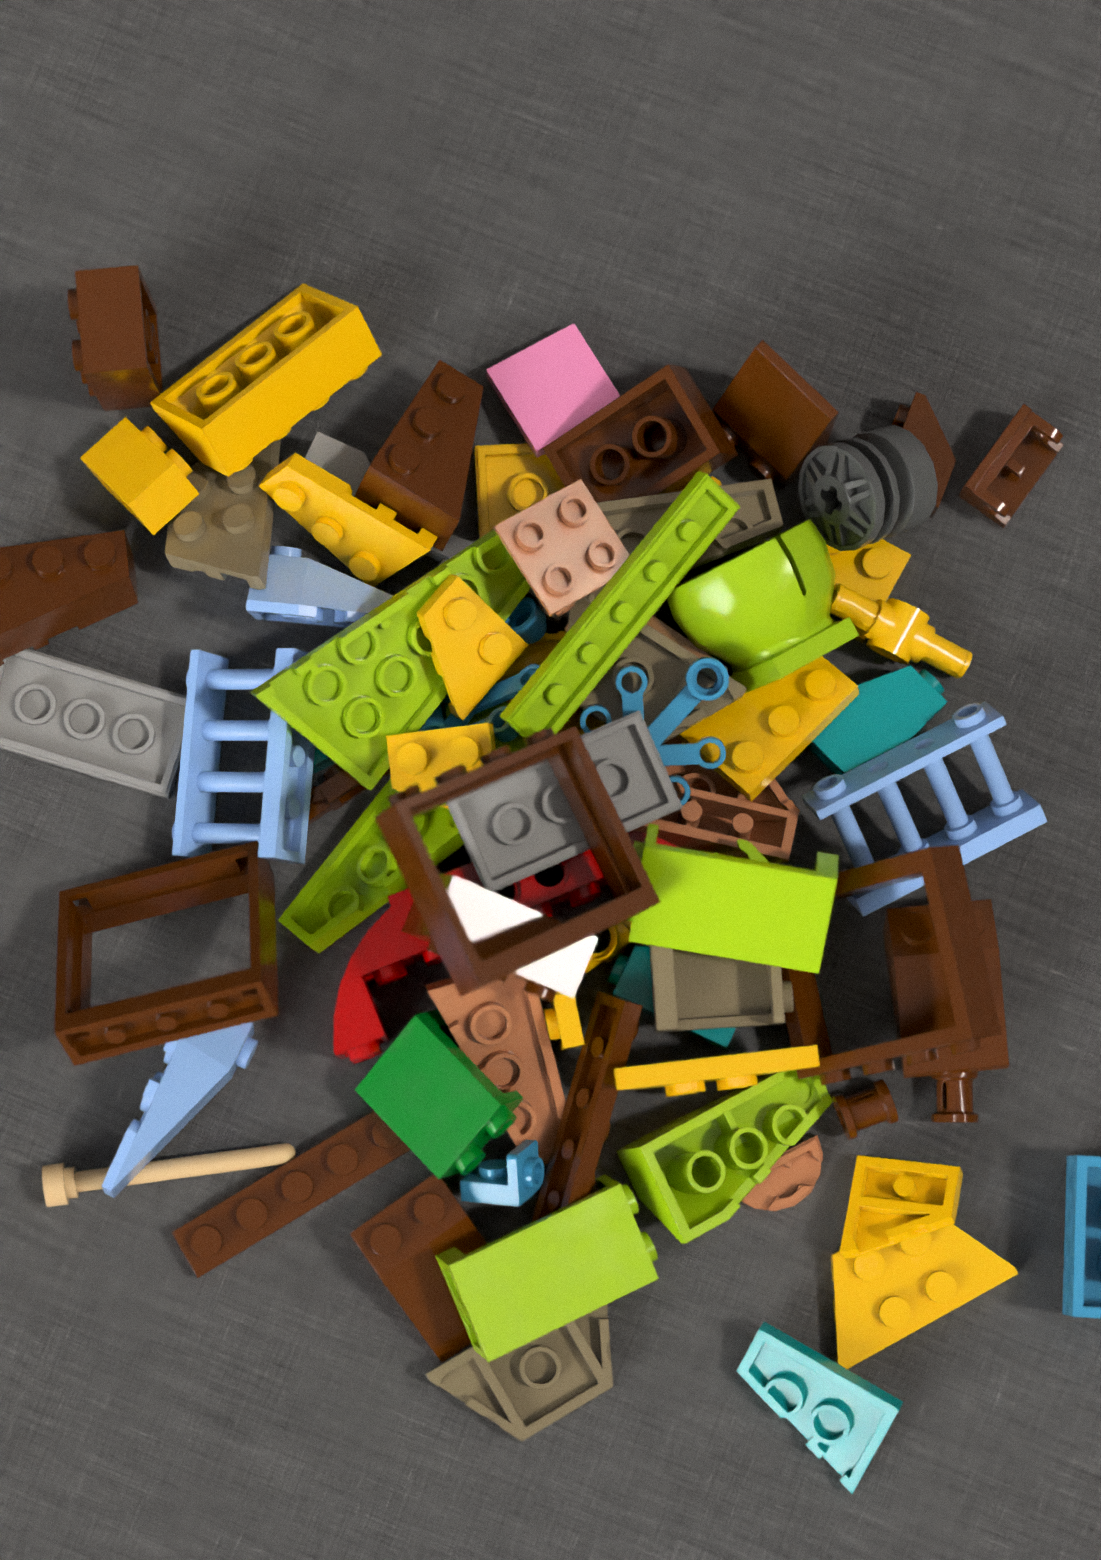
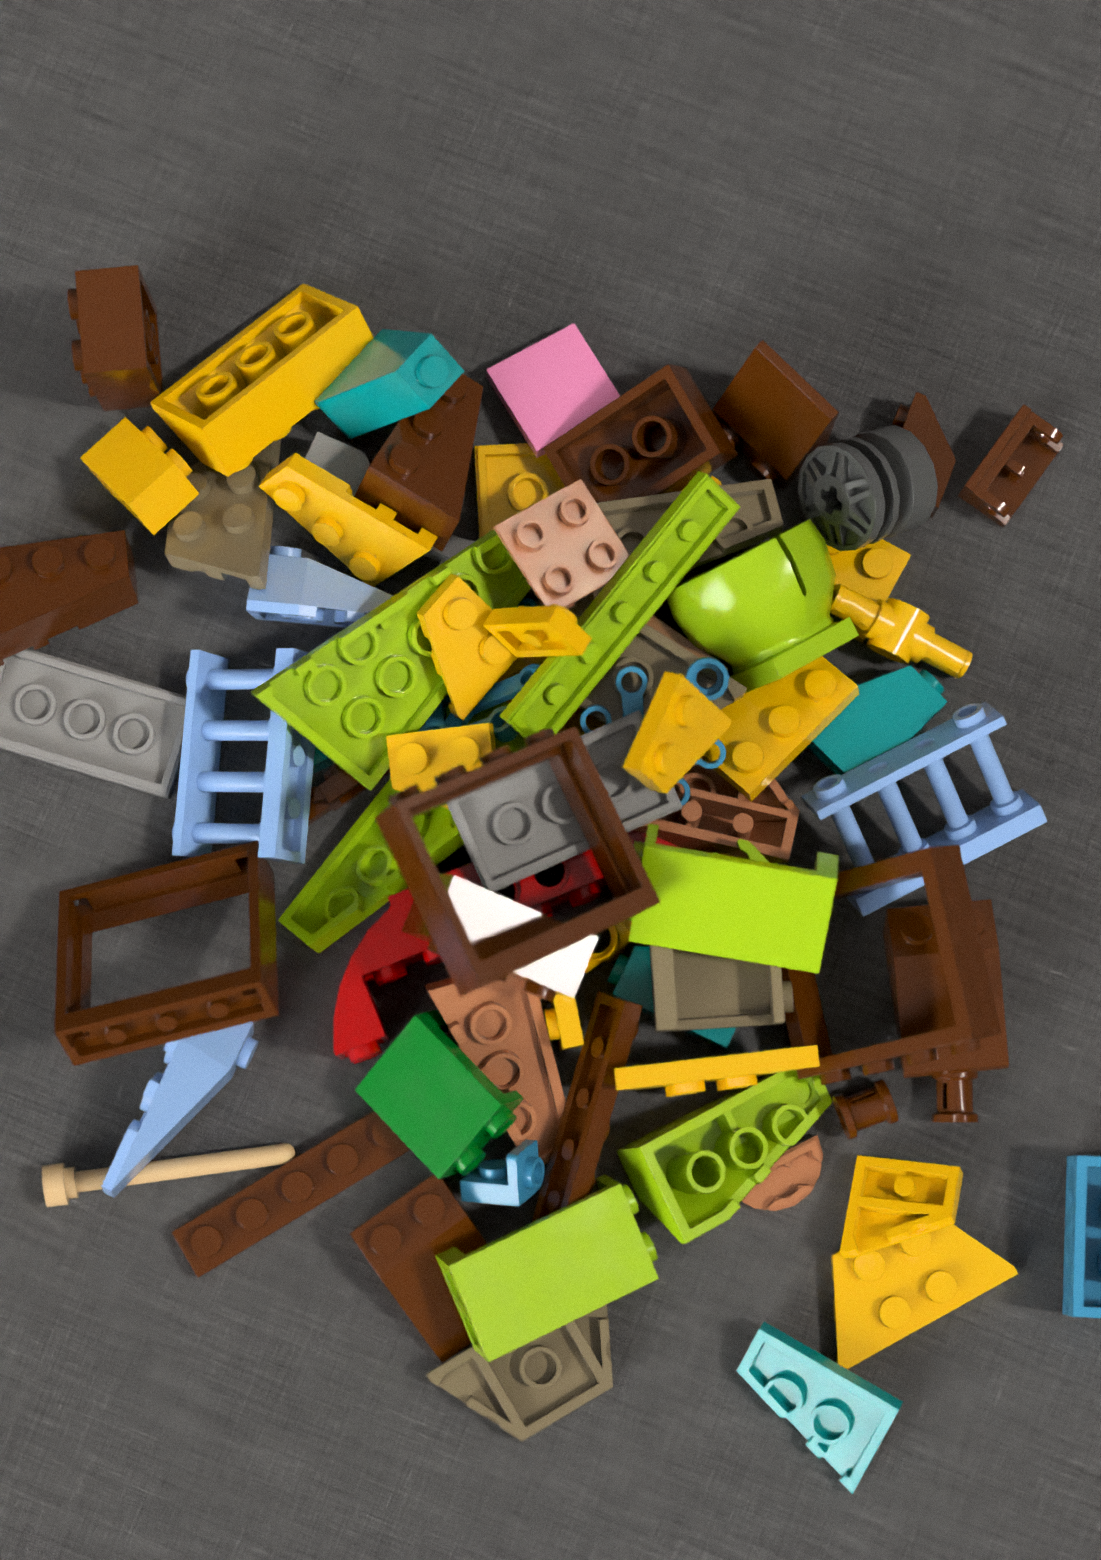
(389, 381): none -> teal slope
(538, 631): none -> yellow plate
(674, 733): none -> yellow wing

